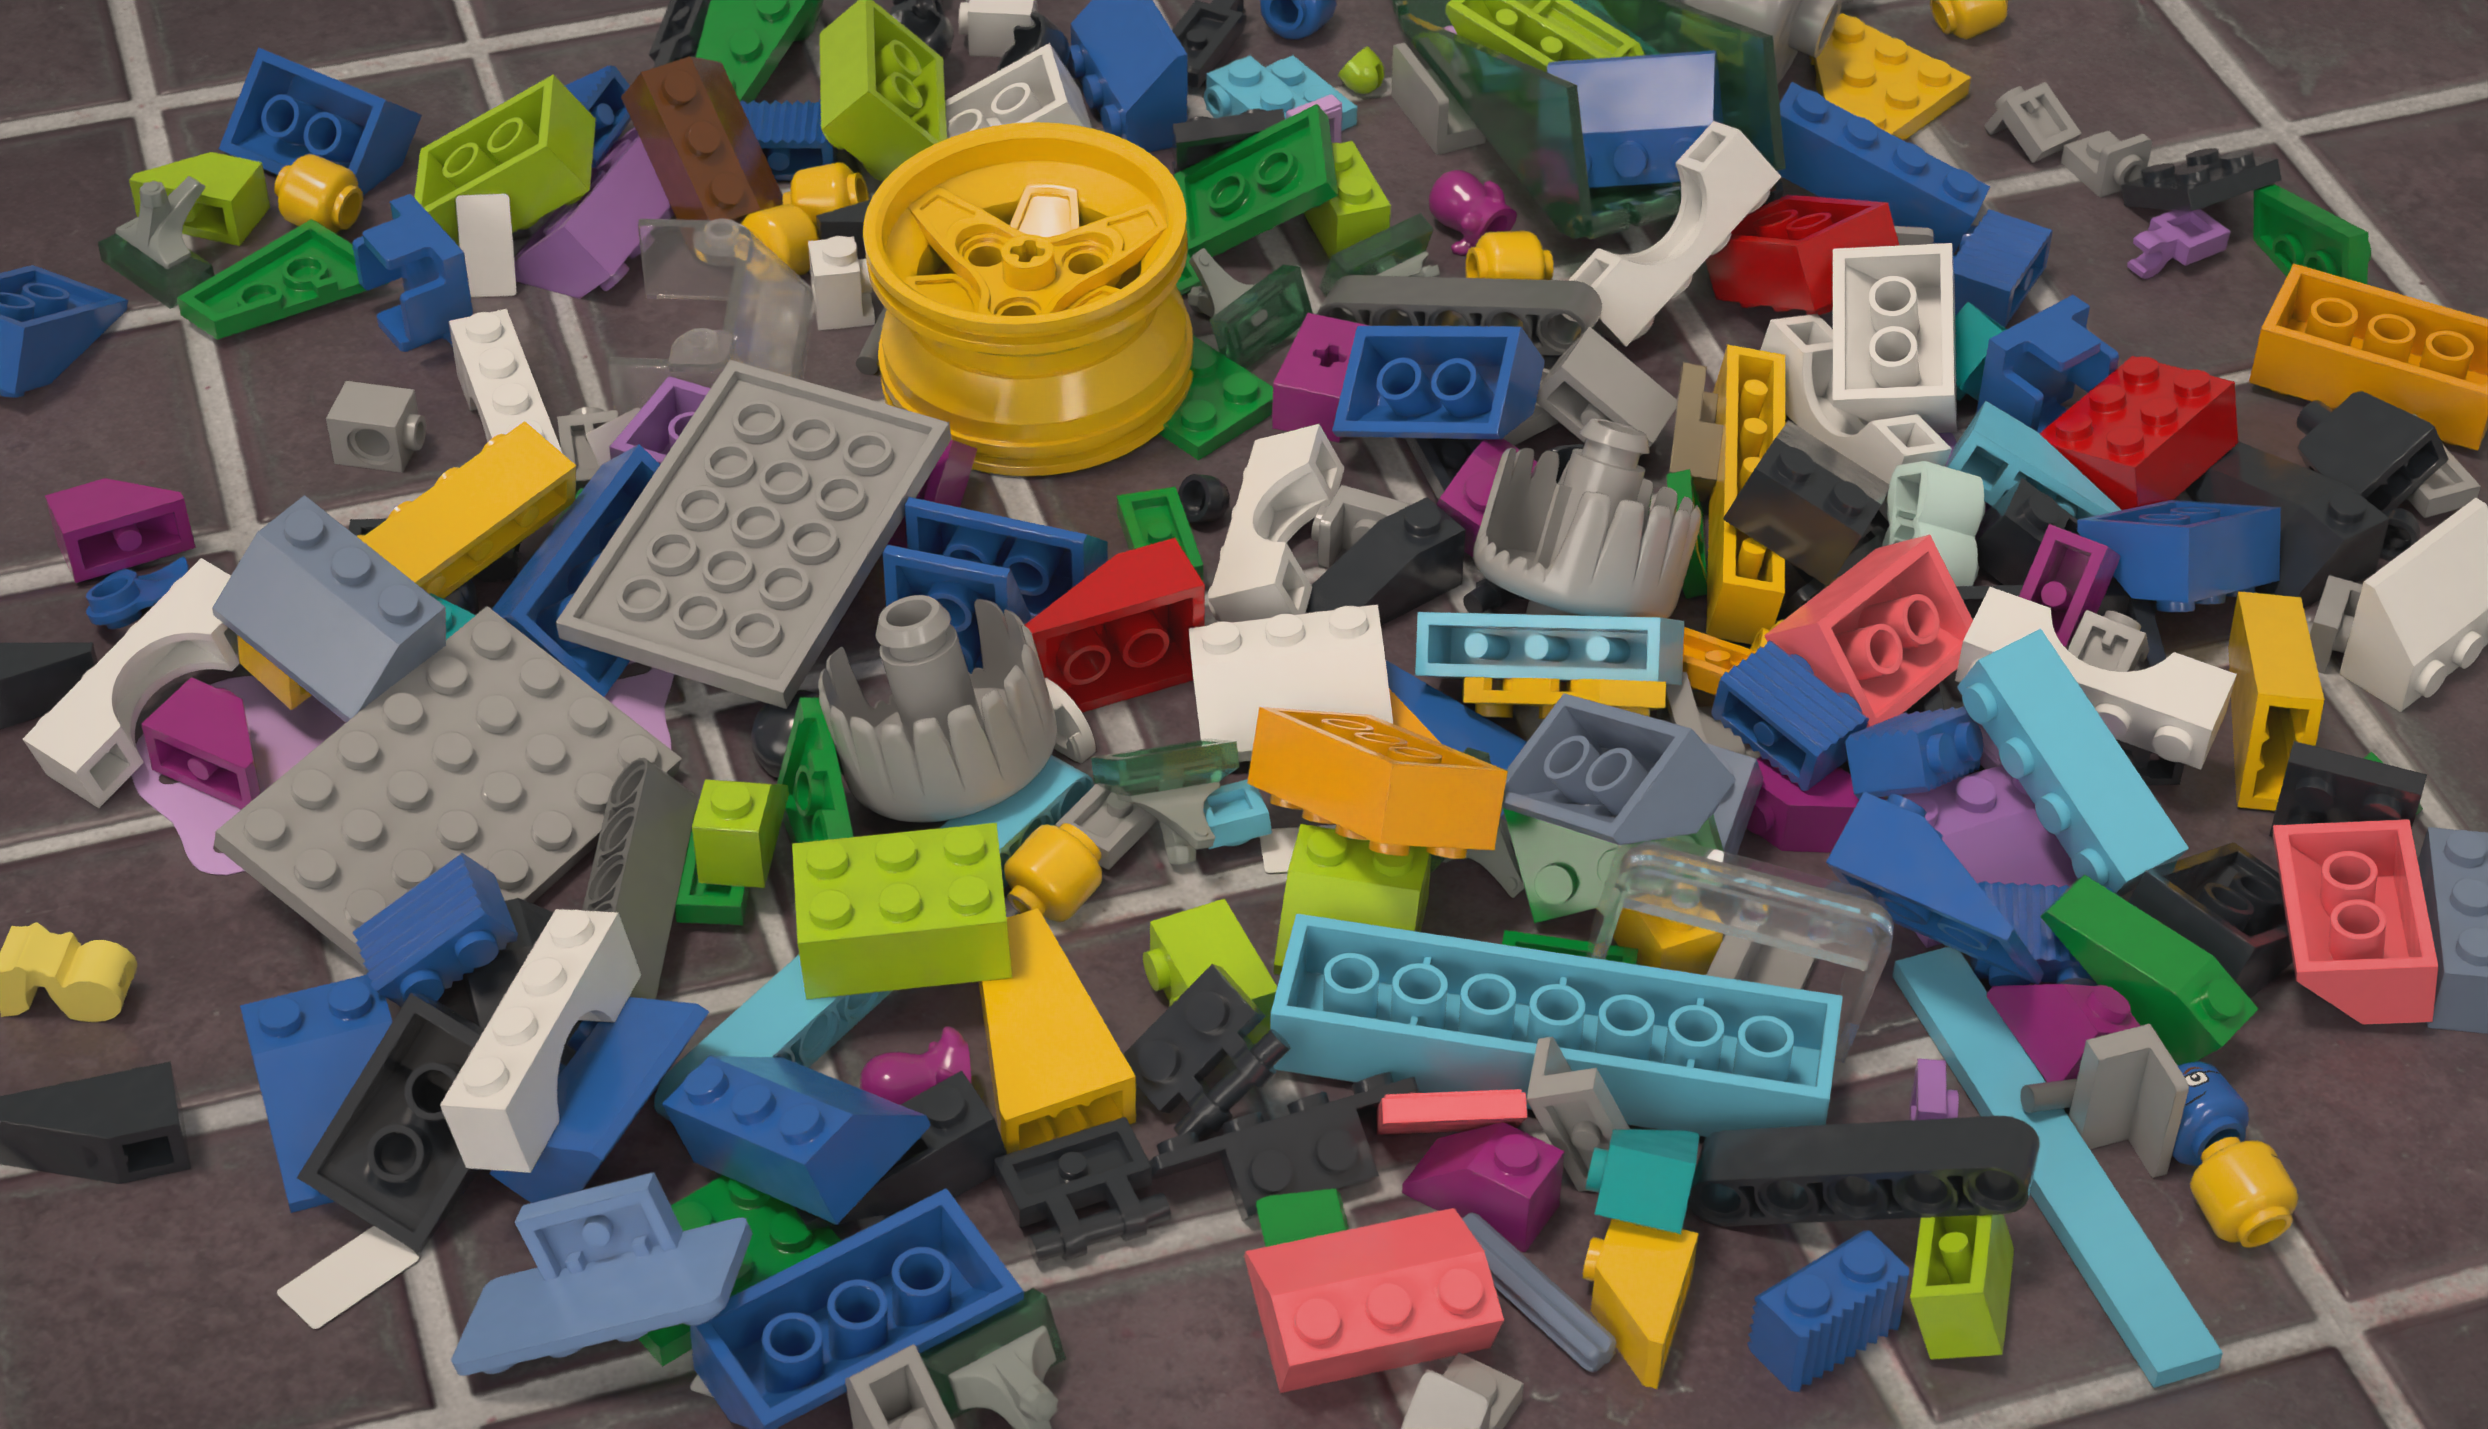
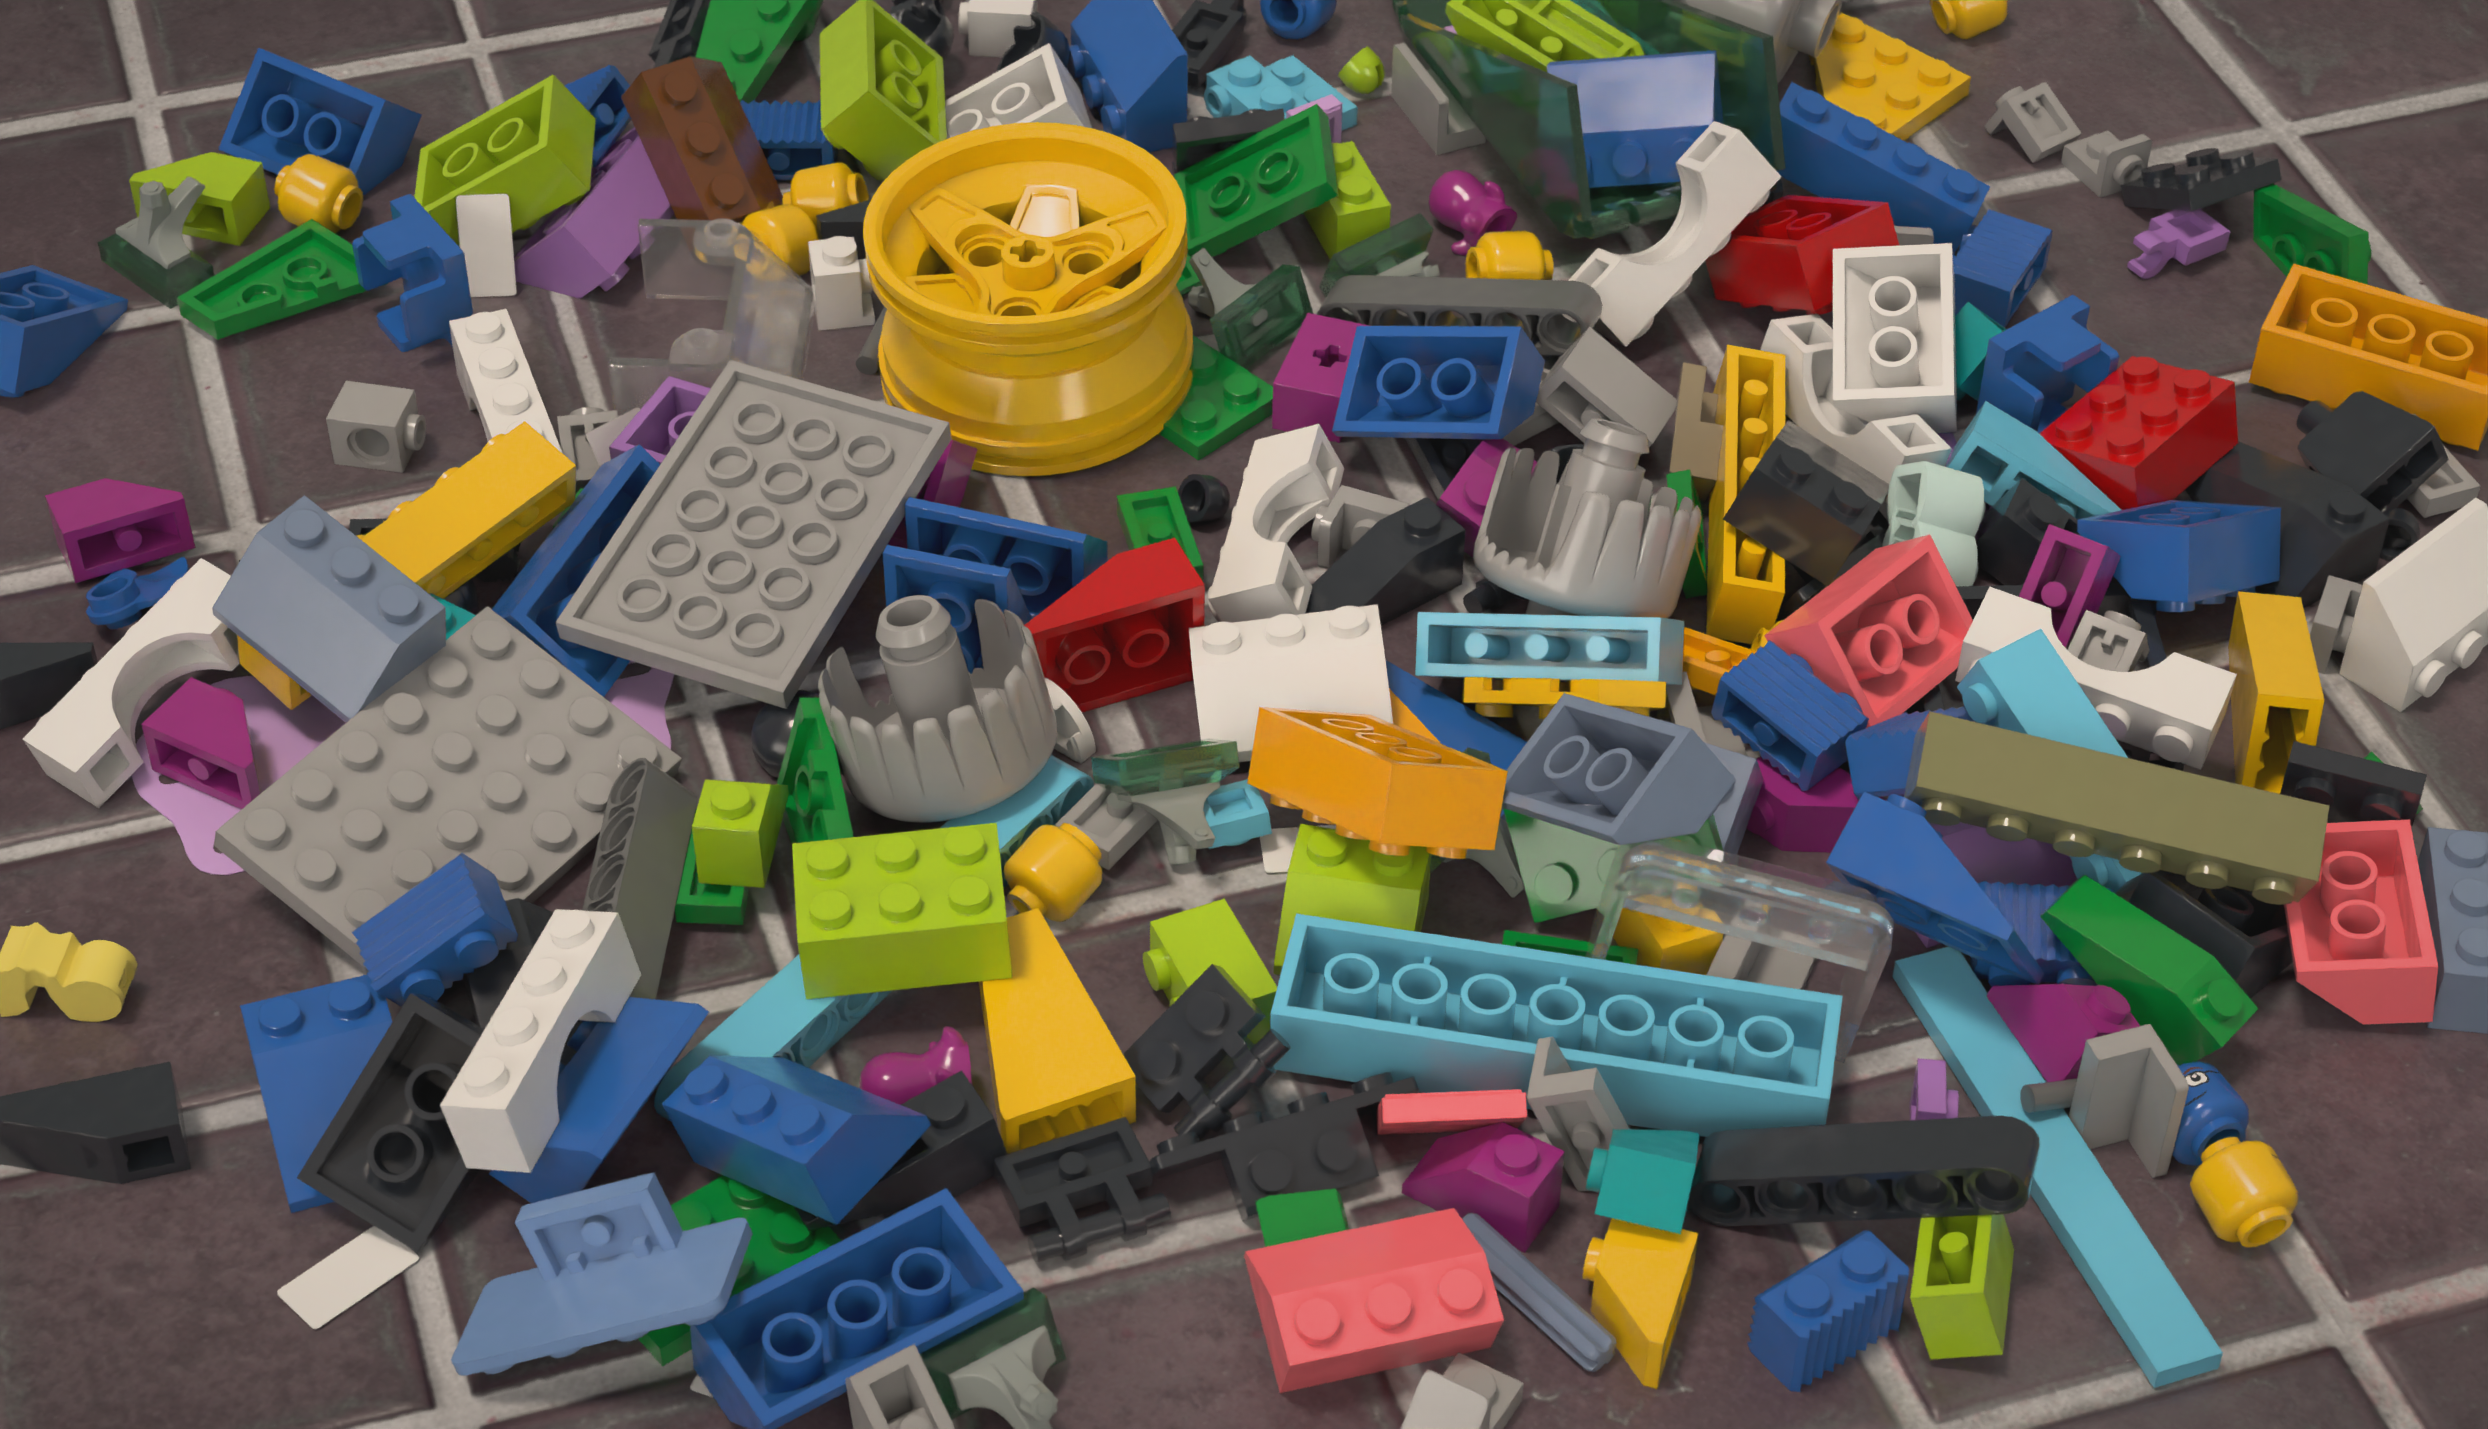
(2116, 809): none -> olive brick

